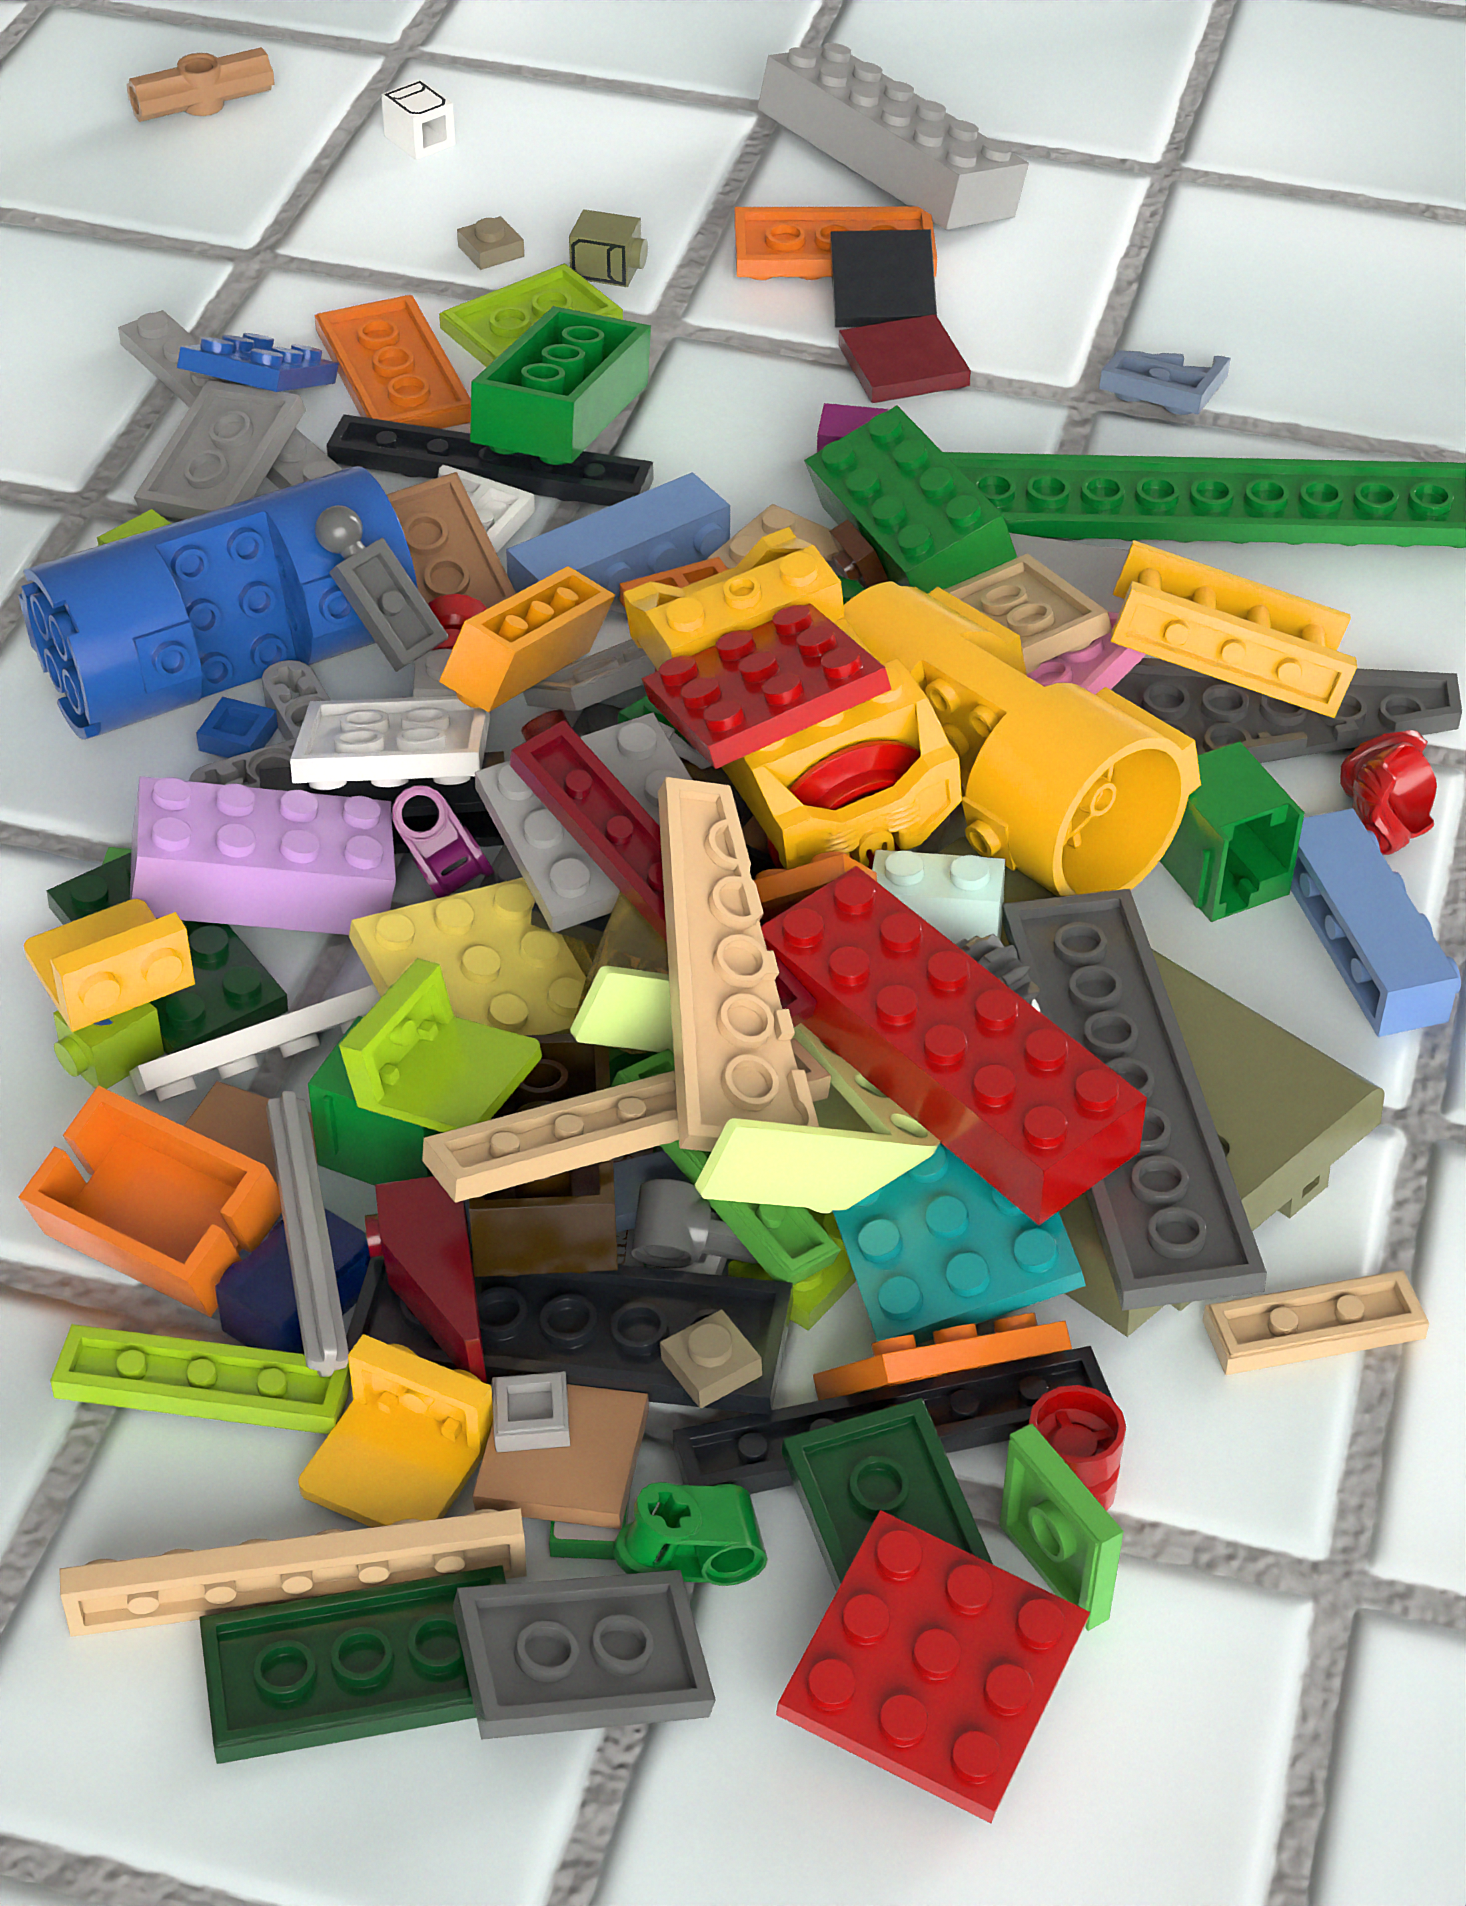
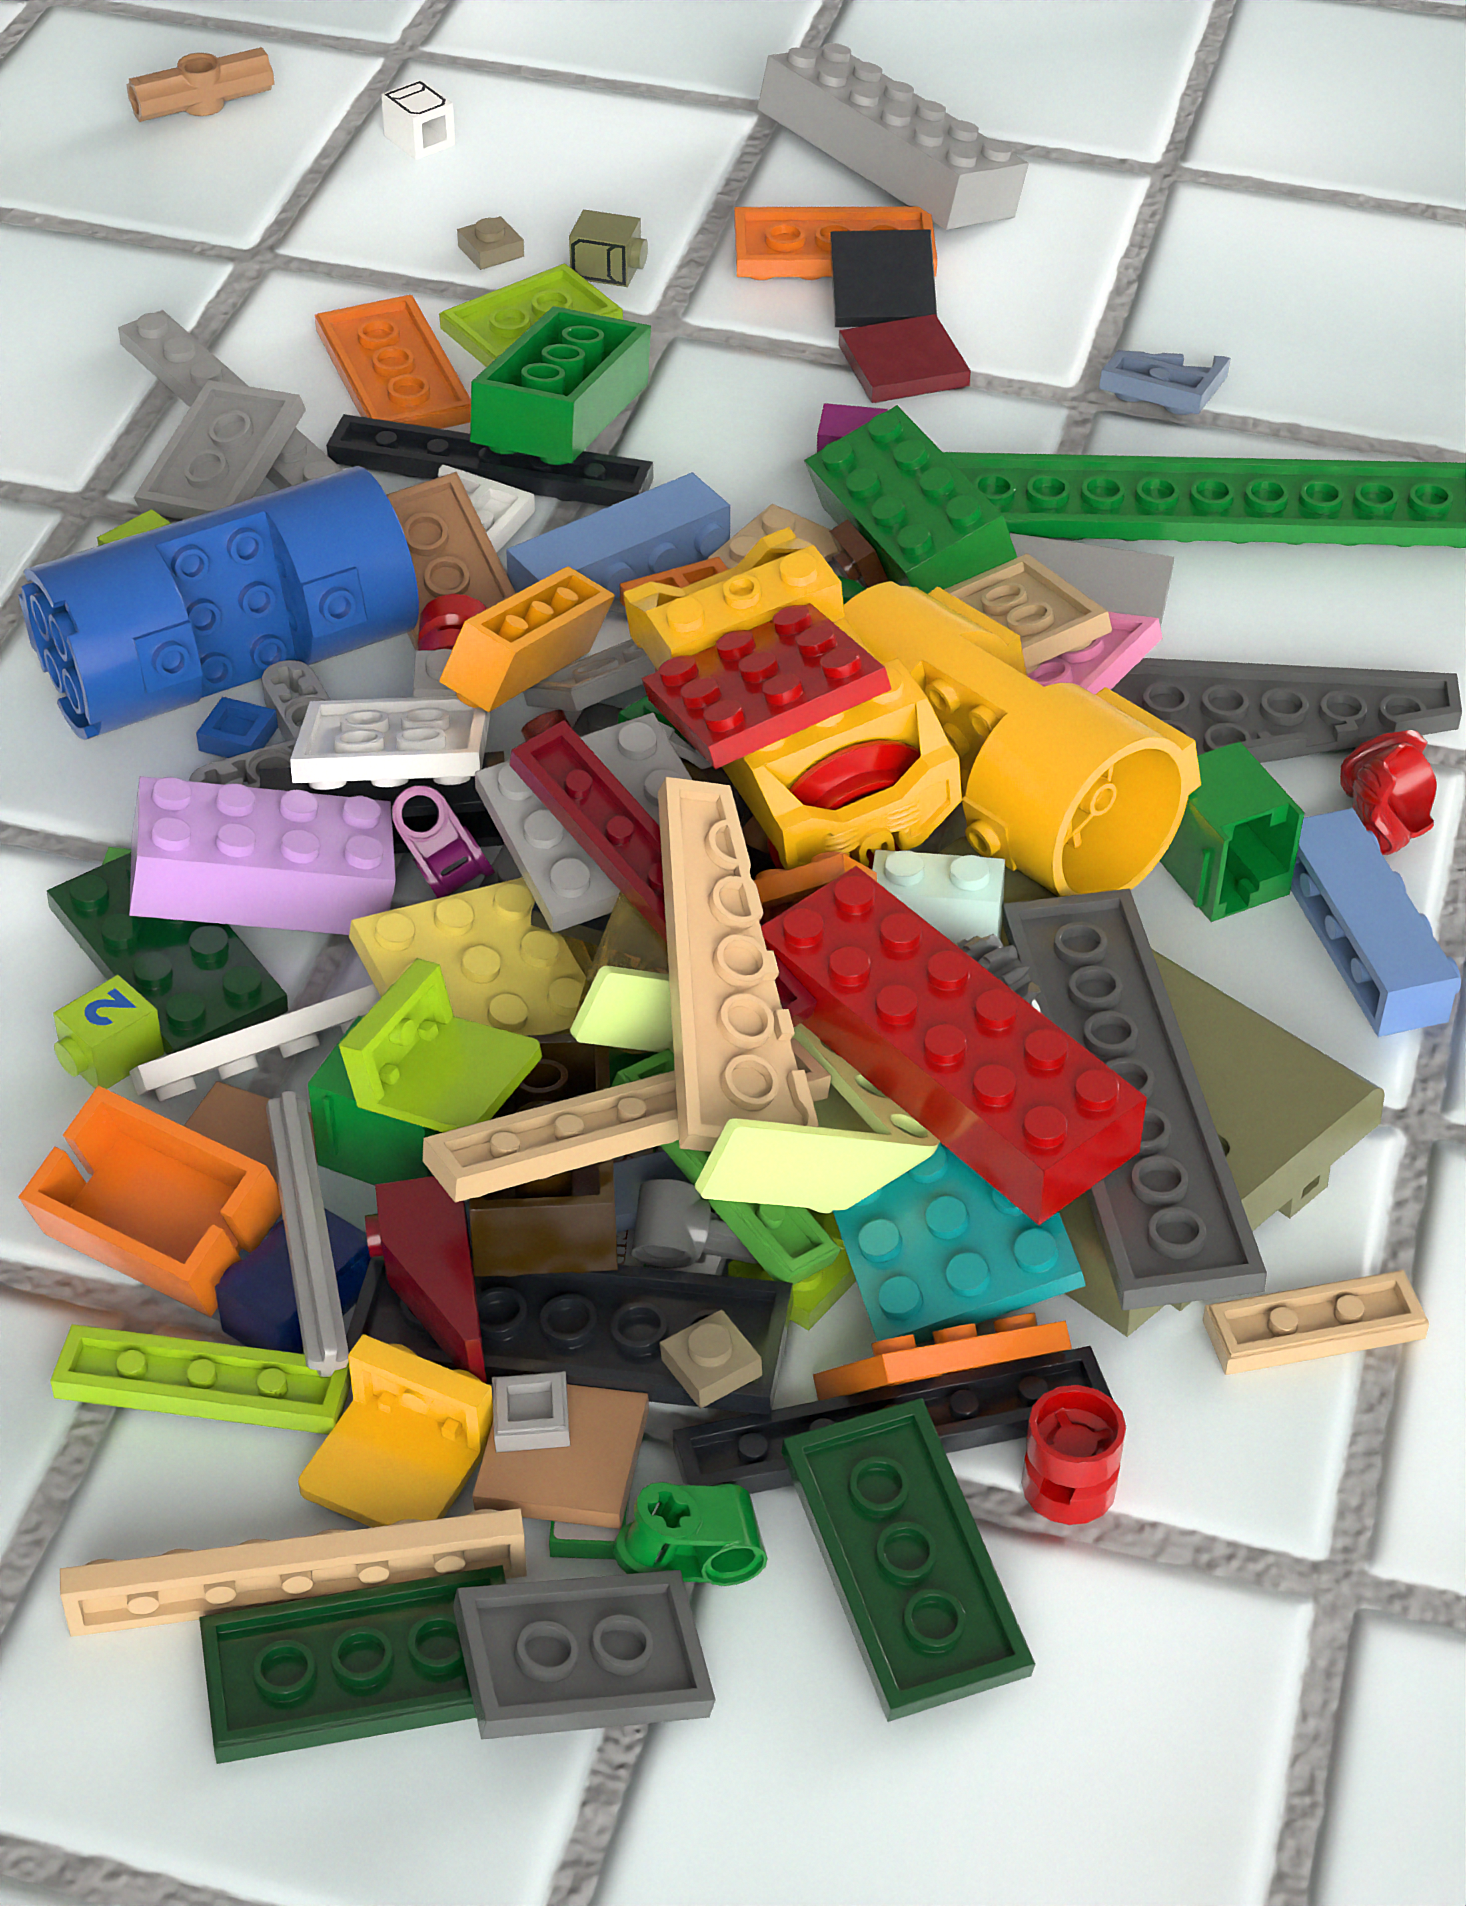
(111, 962): yellow bracket -> none
(257, 363): blue plate -> none
(379, 589): dark grey plate -> none
(933, 1665): red plate -> none
(1060, 1525): bright green tile -> none
(1232, 629): yellow fence -> none

